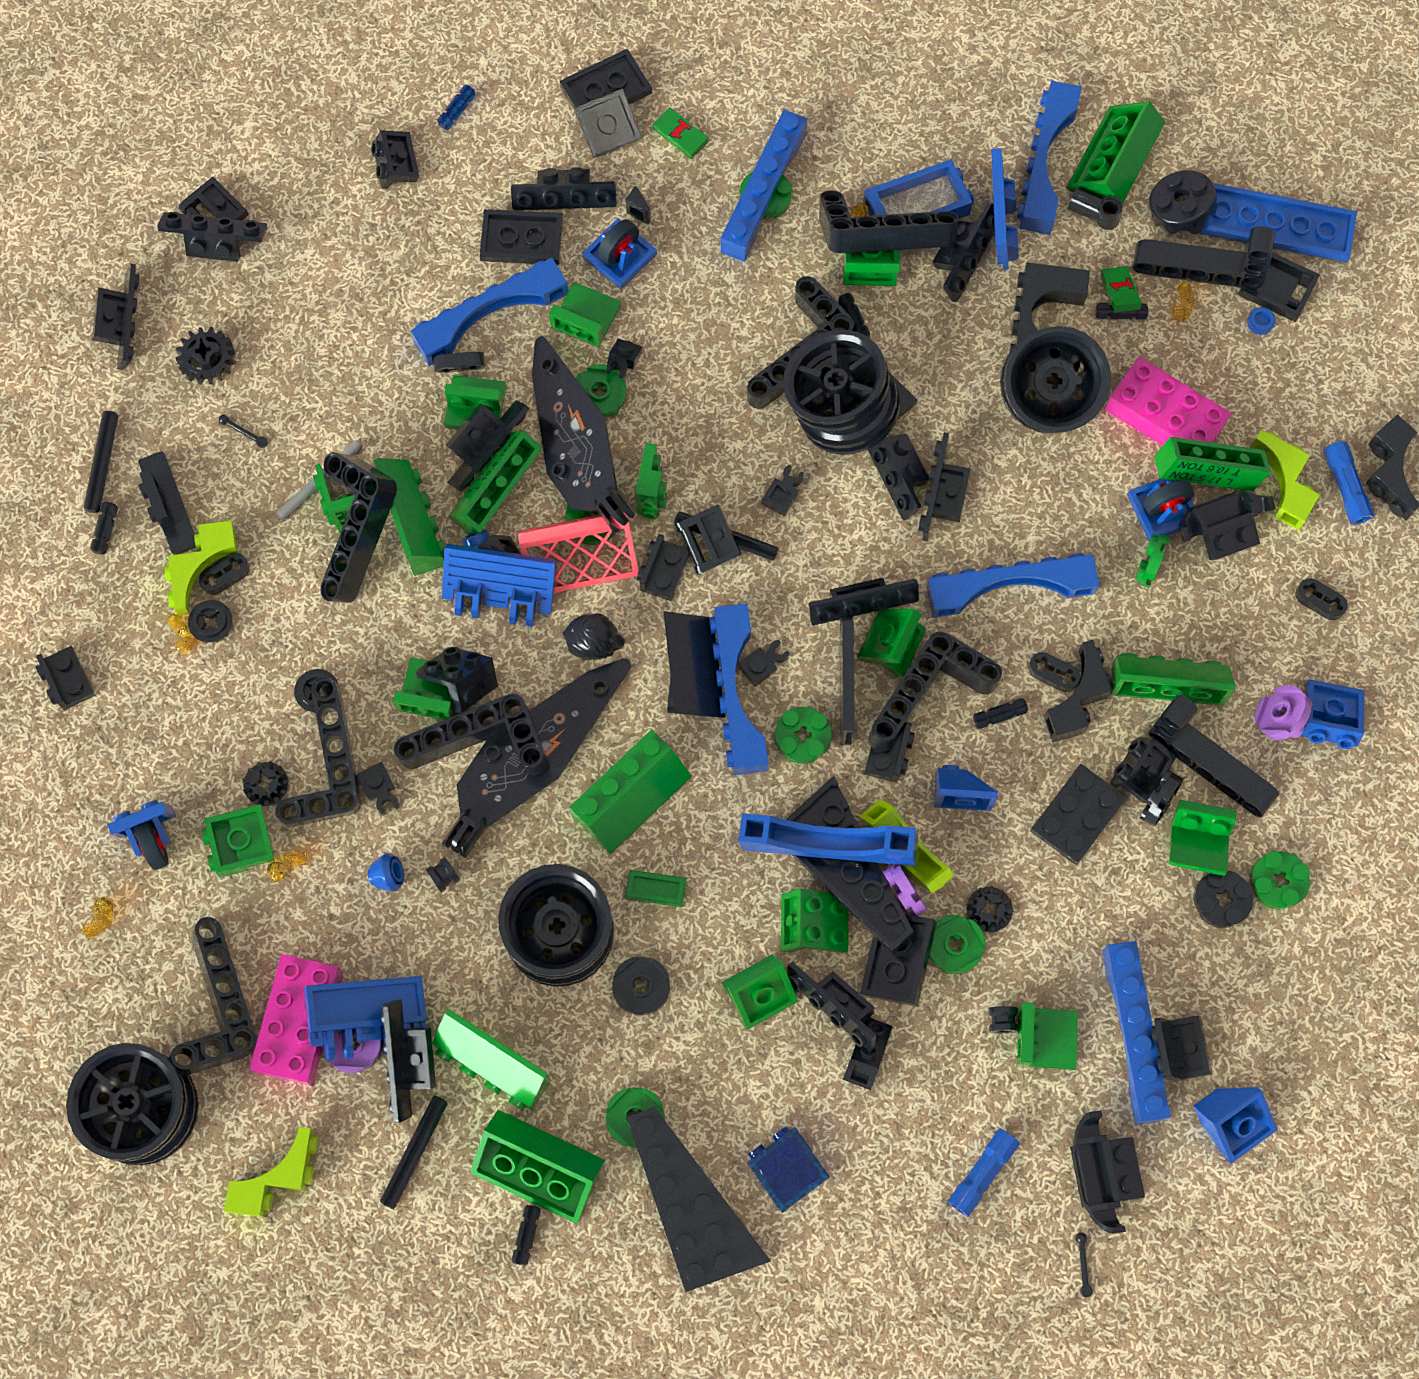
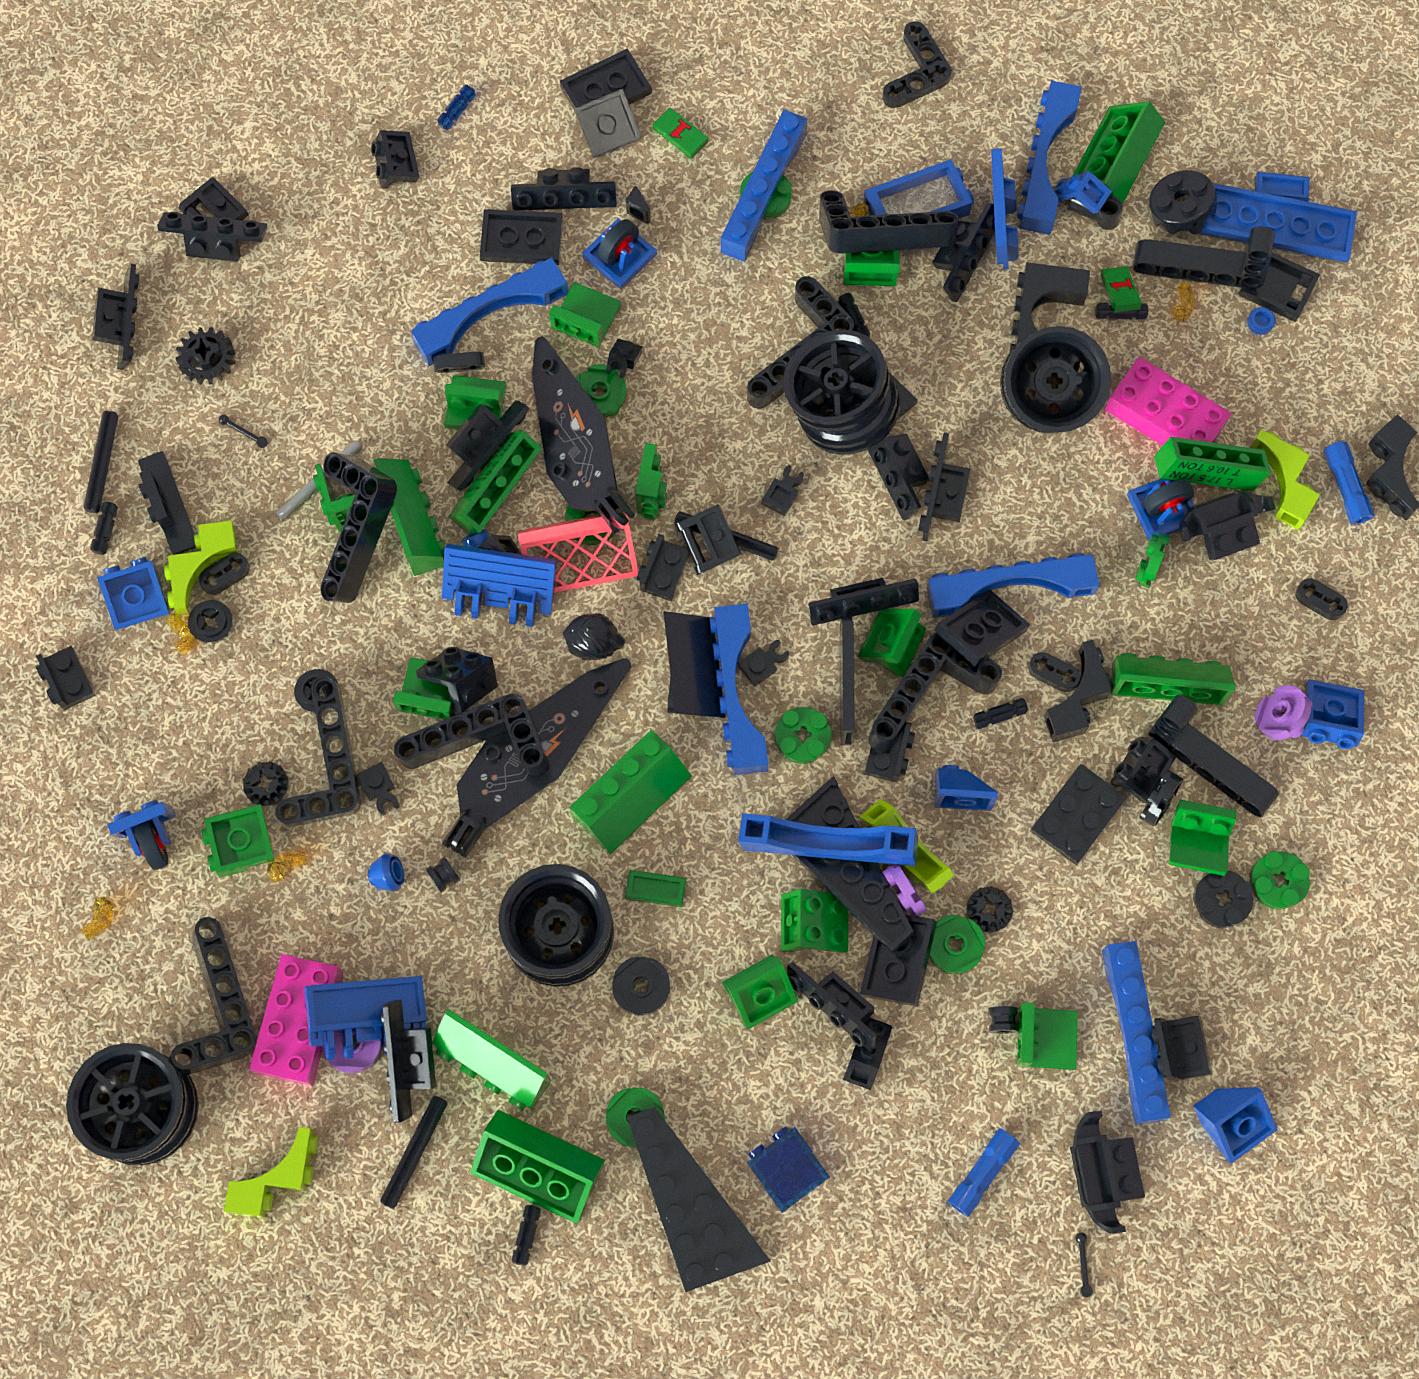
(133, 593): none -> blue plate
(927, 68): none -> black beam
(982, 627): none -> black plate
(1085, 189): none -> blue bracket
(1283, 185): none -> blue tile

